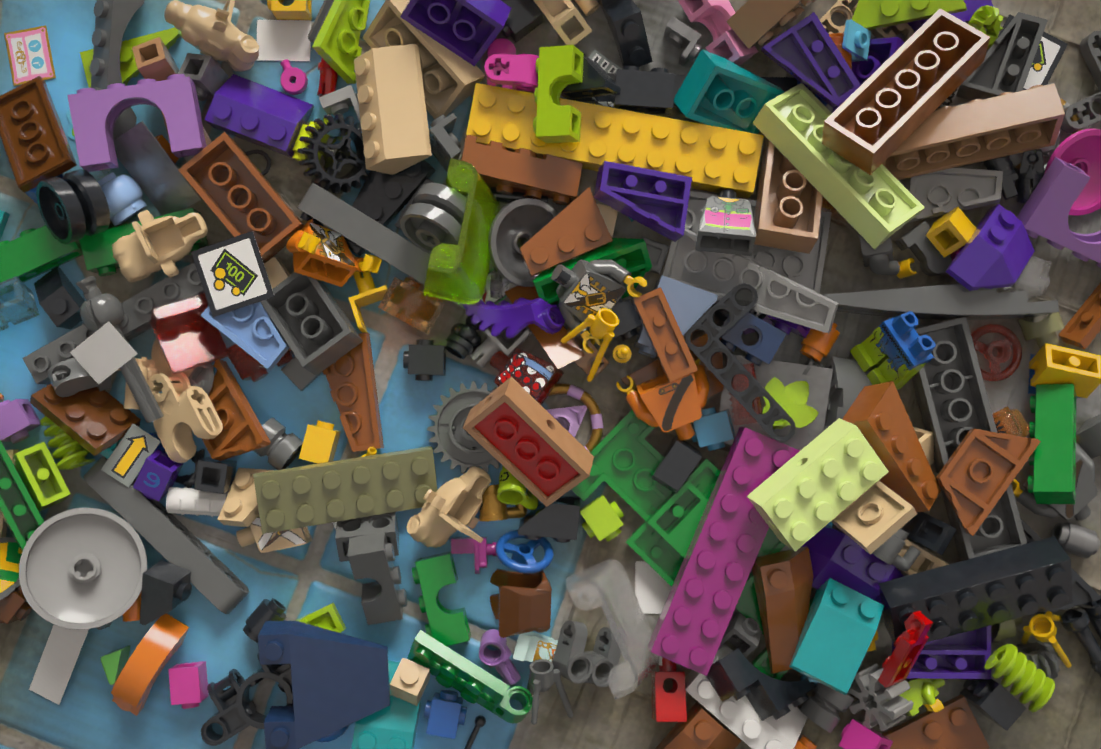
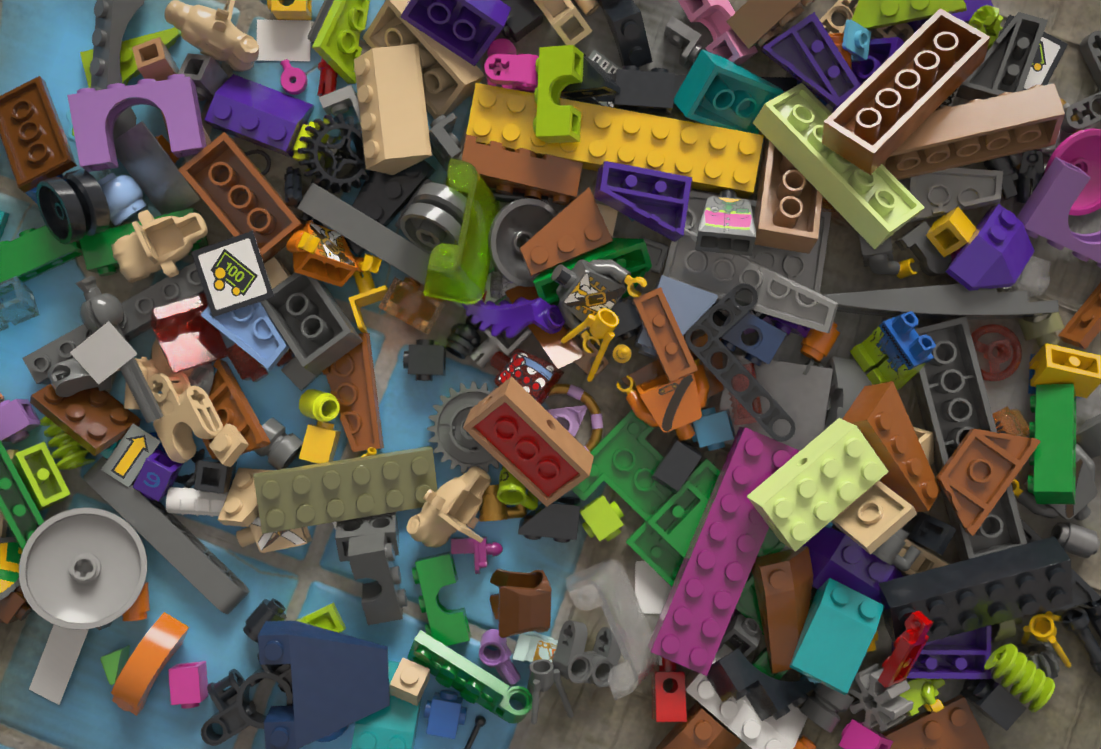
(29, 54): sticker -> none
(59, 298): black slope -> none
(162, 590): black slope -> none
(228, 445): none -> tan plate
(293, 186): none -> black axle
(319, 405): none -> neon yellow brick
(522, 554): blue piece -> none
(793, 401): lime plate -> none

